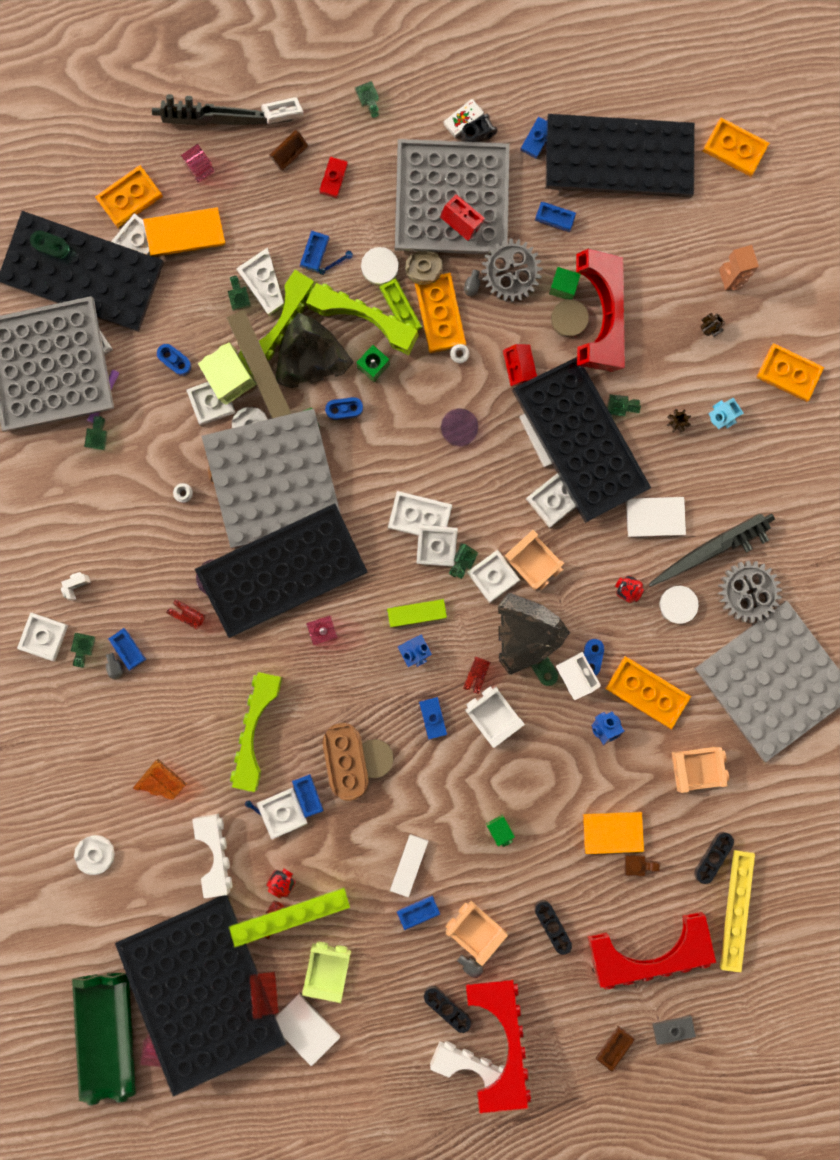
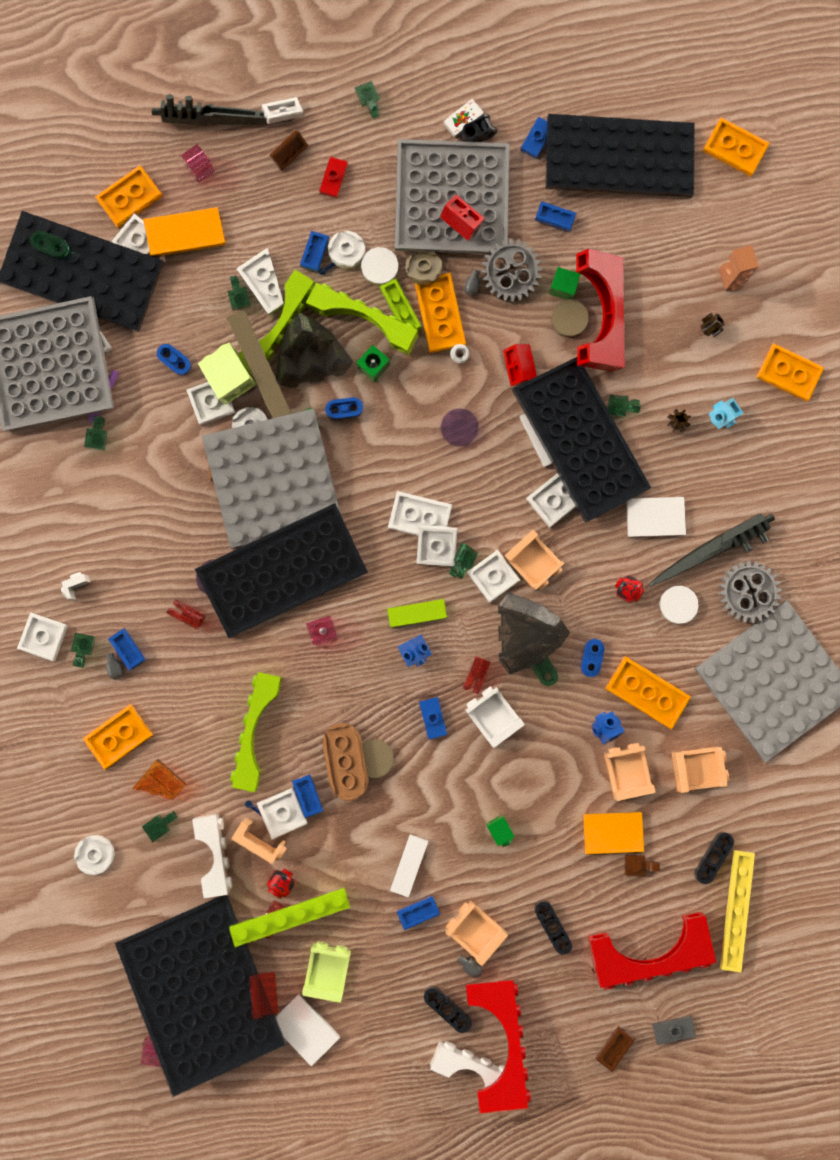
(103, 1038): dark green cylinder -> none
(117, 737): none -> light orange tile
(158, 827): none -> clear green plate
(177, 490): white plate -> none
(257, 845): none -> light nougat panel
(346, 249): none -> white tile
(578, 676): white brick -> none
(628, 772): none -> light nougat panel

